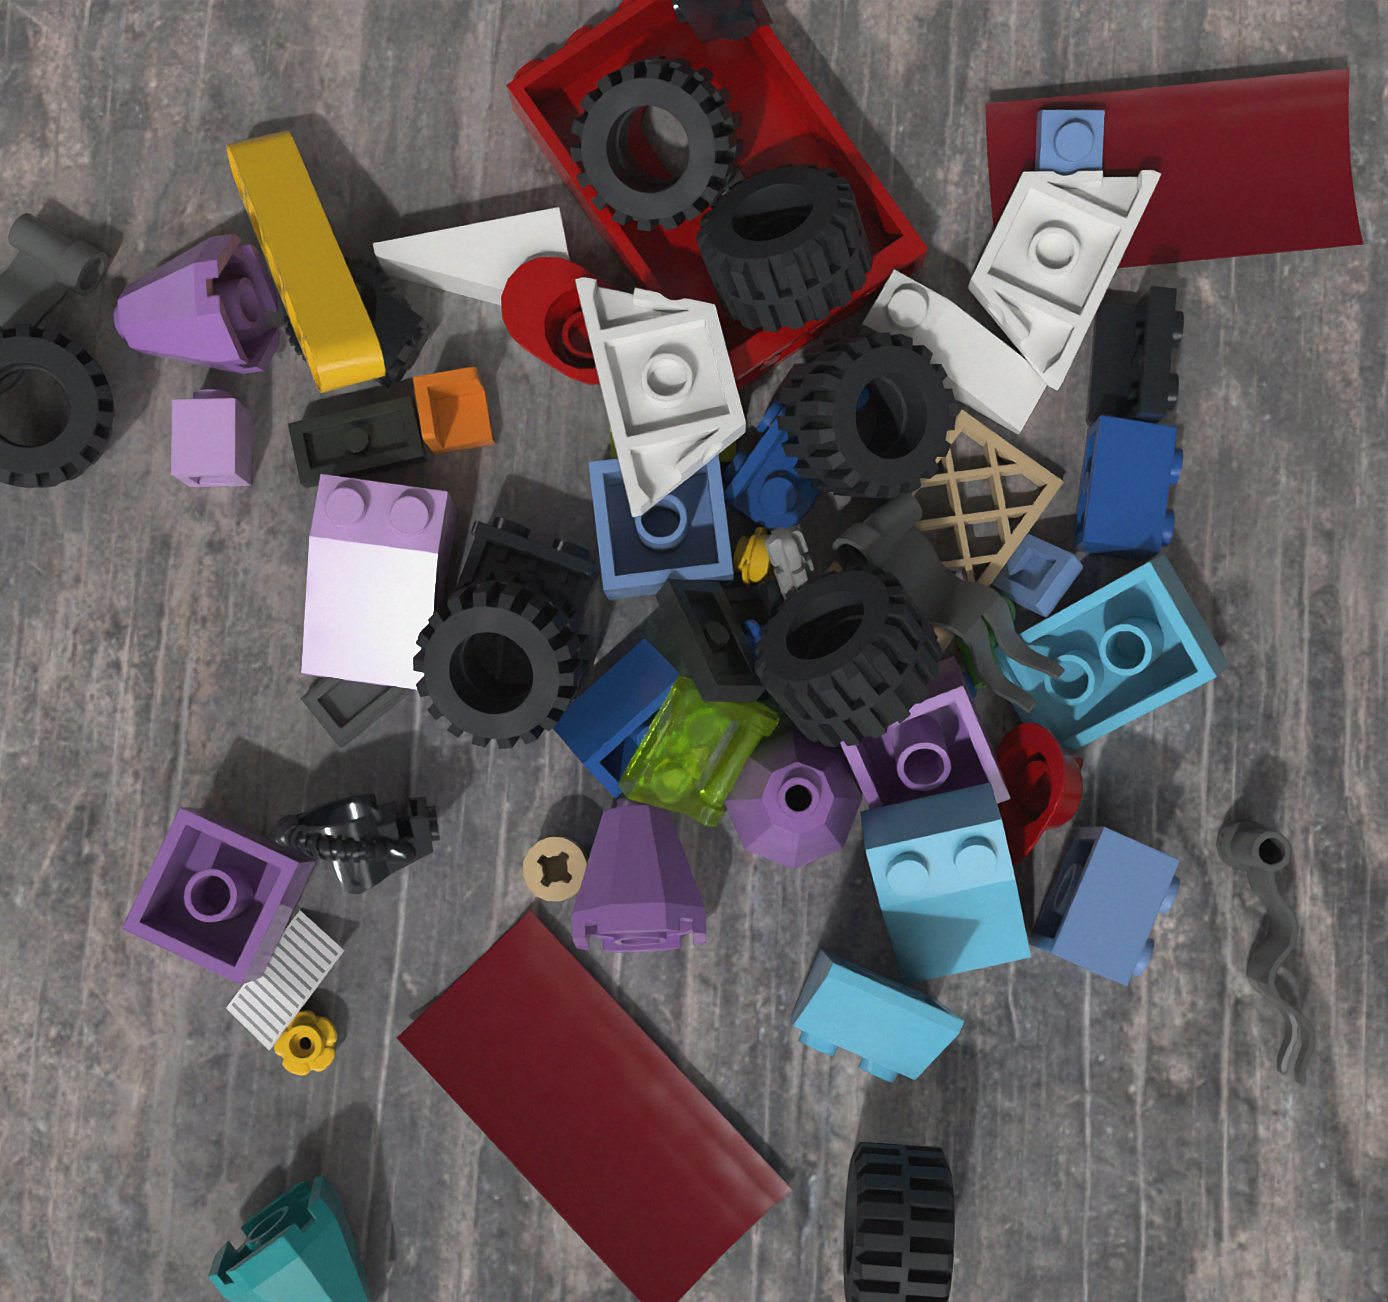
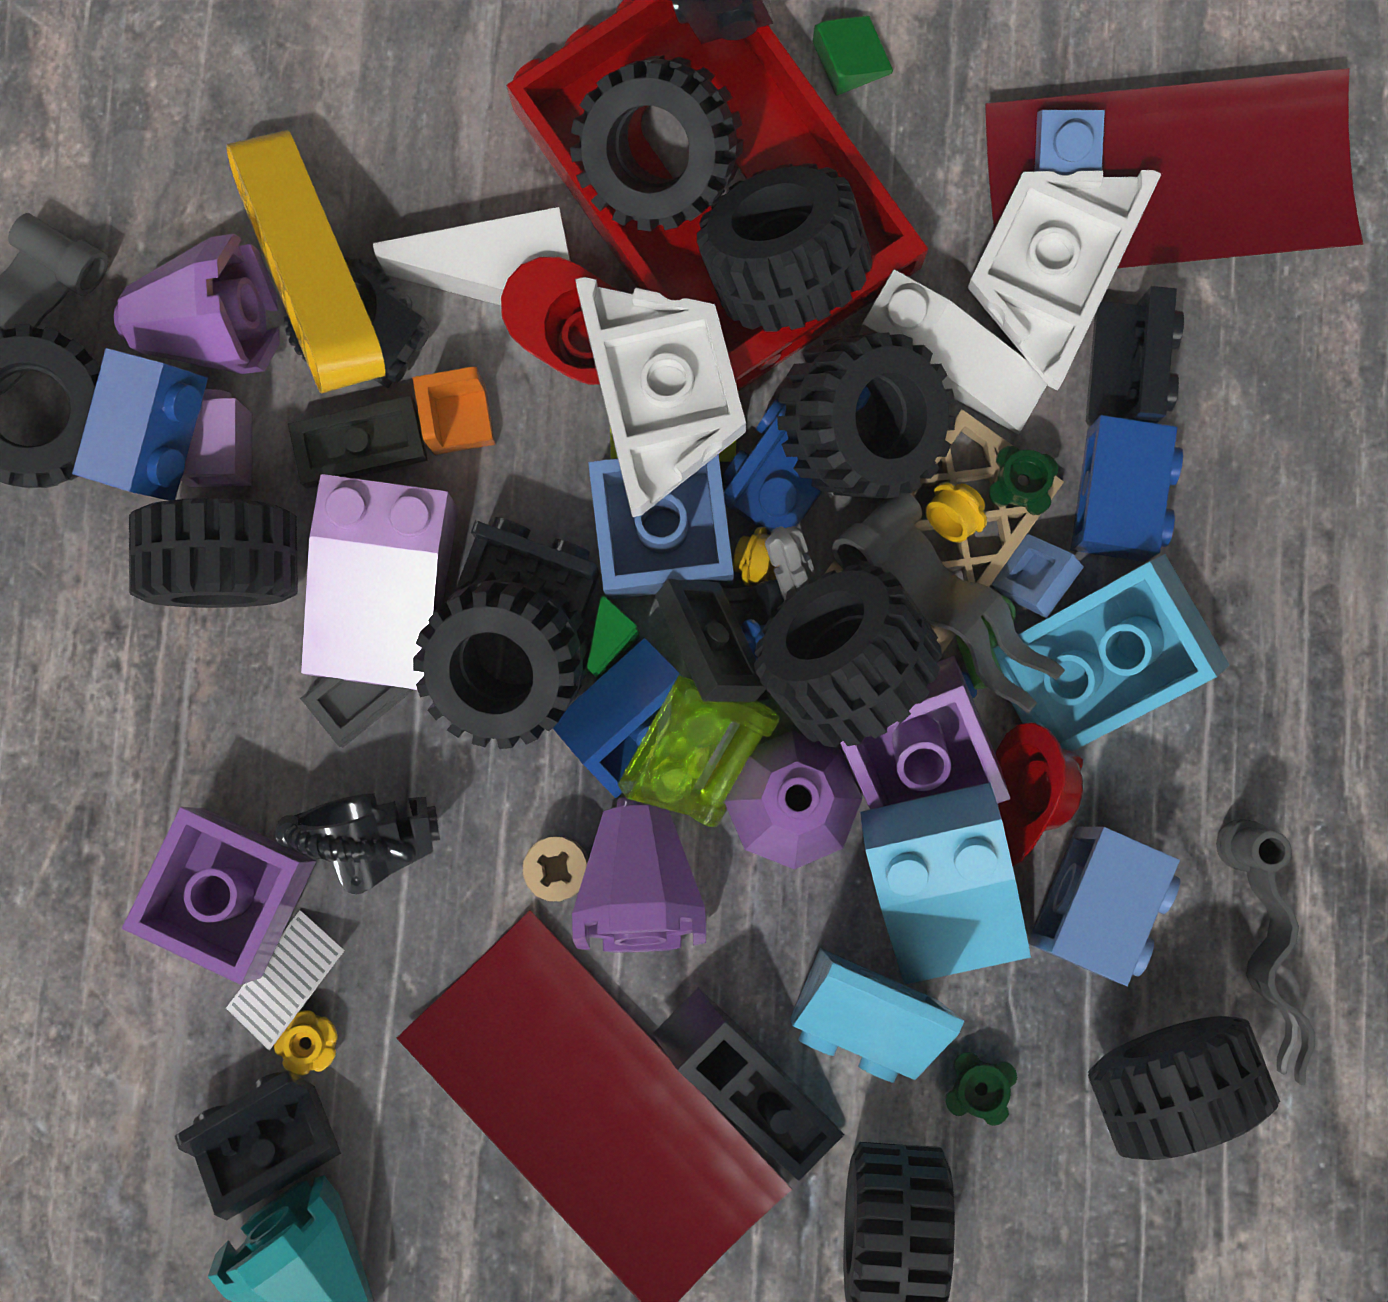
(140, 425): none -> brick
(212, 553): none -> black tyre
(259, 1142): none -> black bracket
(611, 638): none -> green slope
(746, 1084): none -> black slope
(850, 52): none -> green slope
(956, 511): none -> yellow plate
(990, 1105): none -> dark green plate
(1039, 470): none -> dark green plate
(1184, 1088): none -> black tyre

